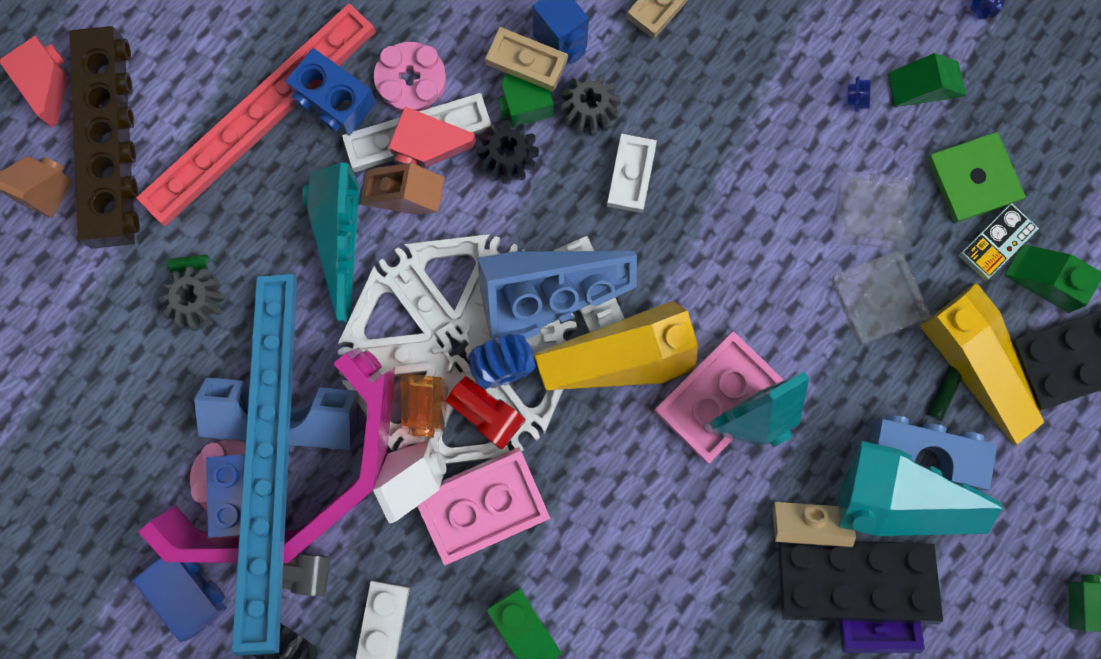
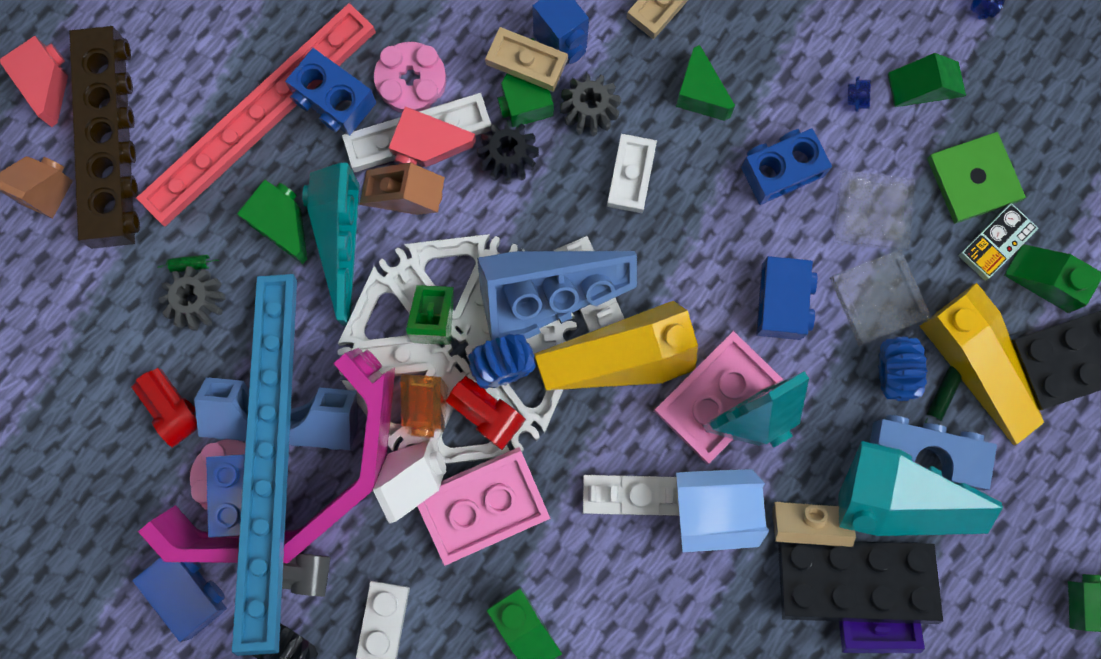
(171, 413): none -> red piece
(277, 218): none -> green slope
(431, 315): none -> green slope
(630, 495): none -> white plate
(703, 89): none -> green slope
(721, 510): none -> light blue slope
(786, 298): none -> blue brick
(789, 172): none -> blue brick
(902, 368): none -> blue gear

